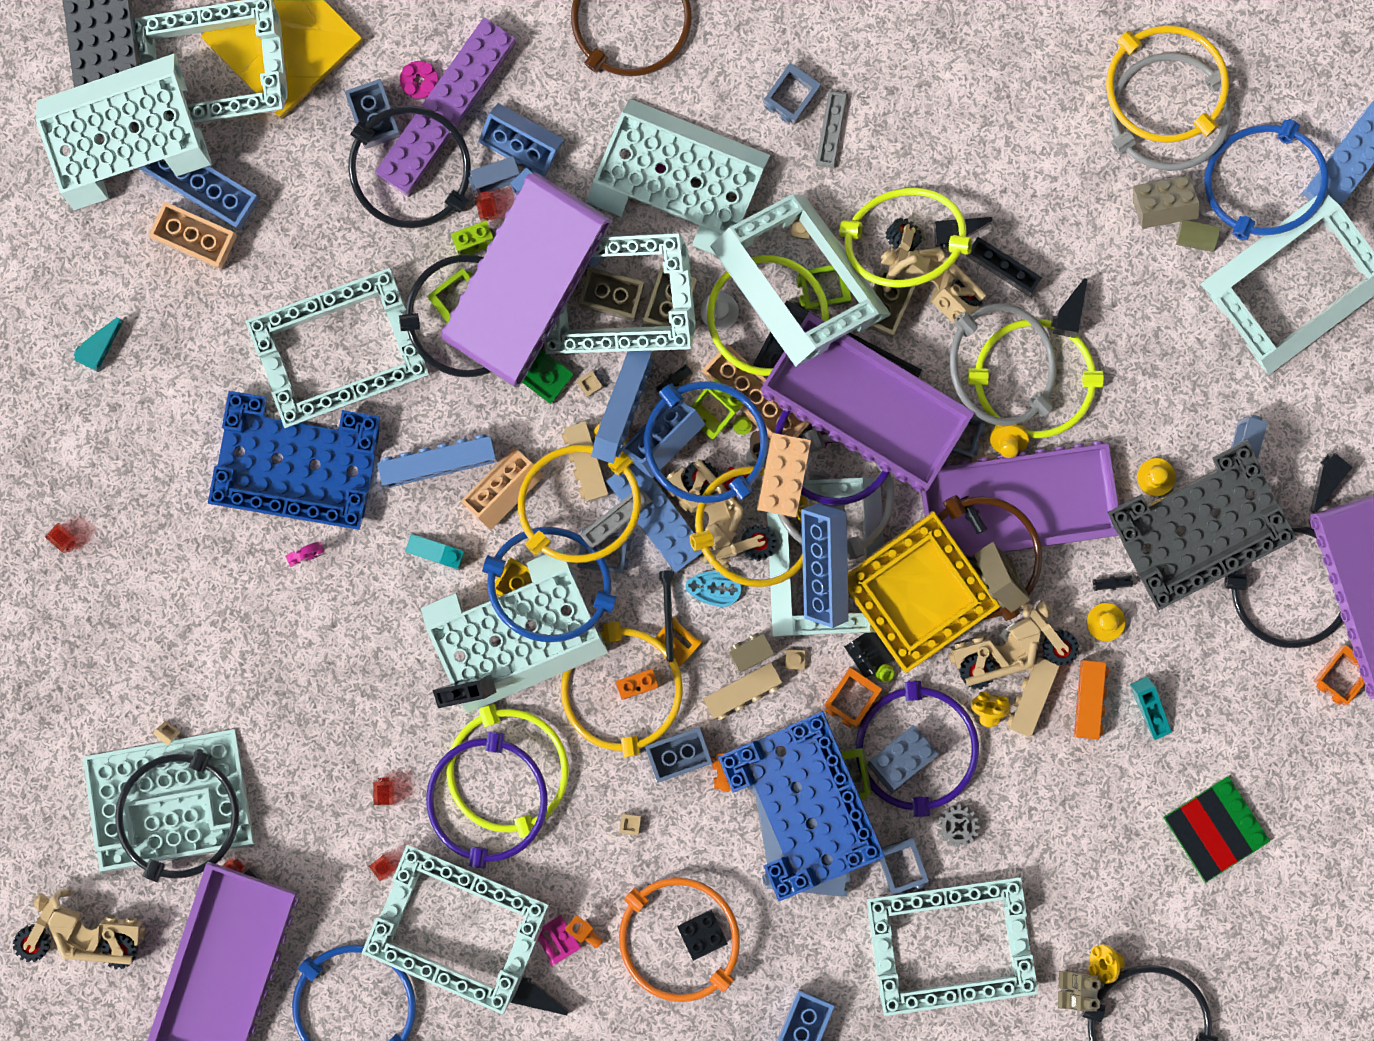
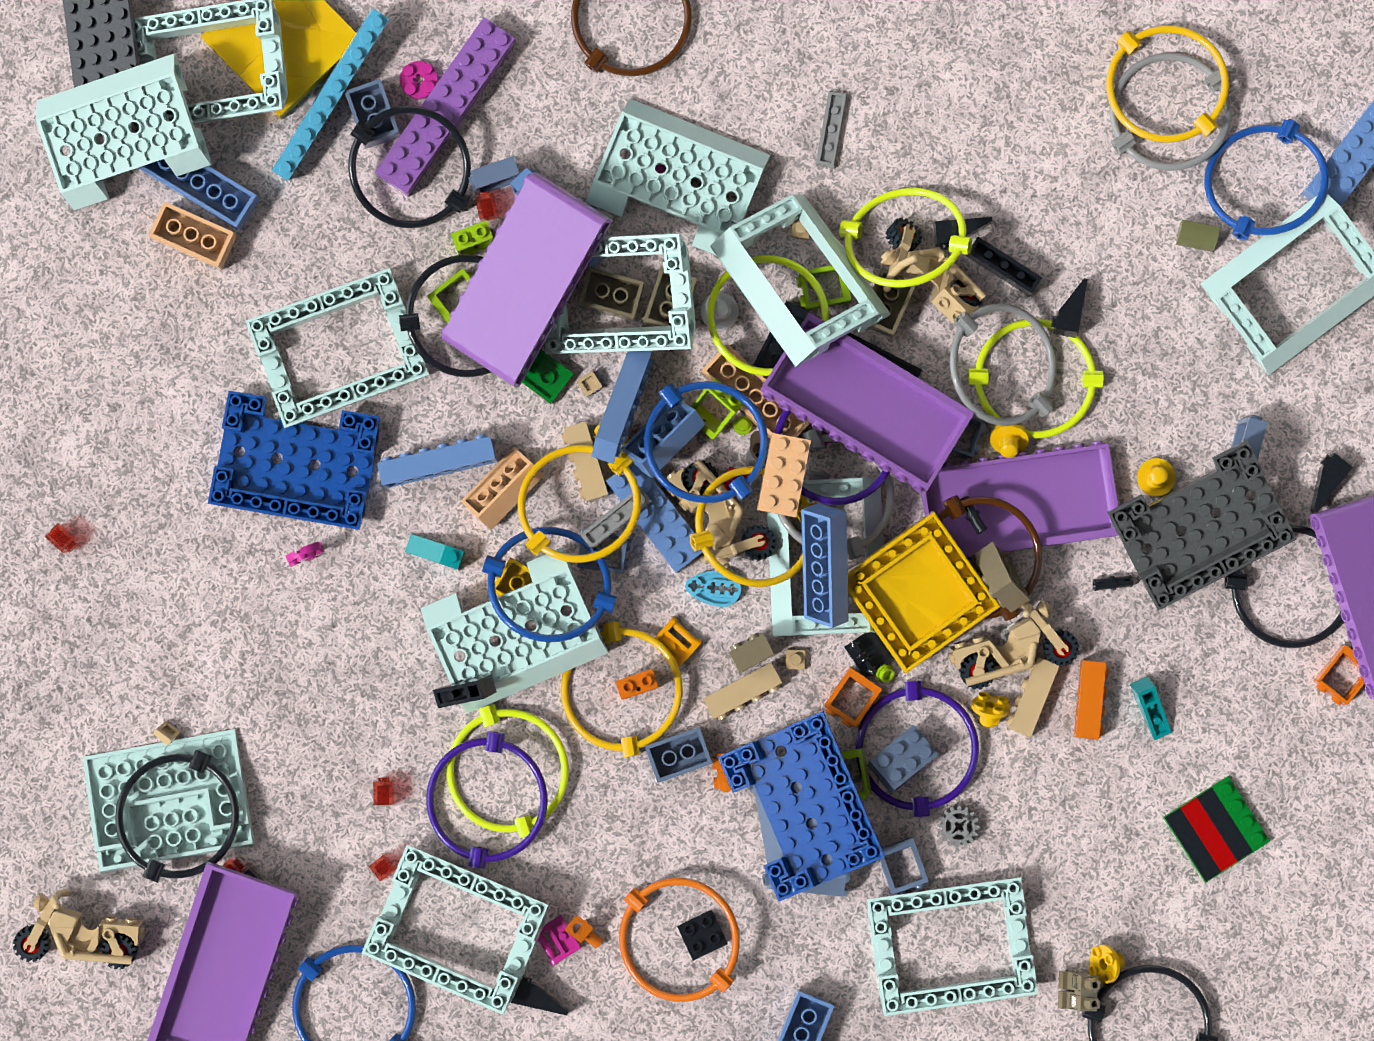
(95, 348): teal slope -> none
(330, 94): none -> medium azure brick
(519, 137): medium blue slope -> none
(630, 824): tan plate -> none
(666, 578): black piece -> none
(675, 378): black pin -> none
(803, 79): sand blue window -> none
(1105, 622): yellow plate -> none
(1165, 202): dark tan brick -> none

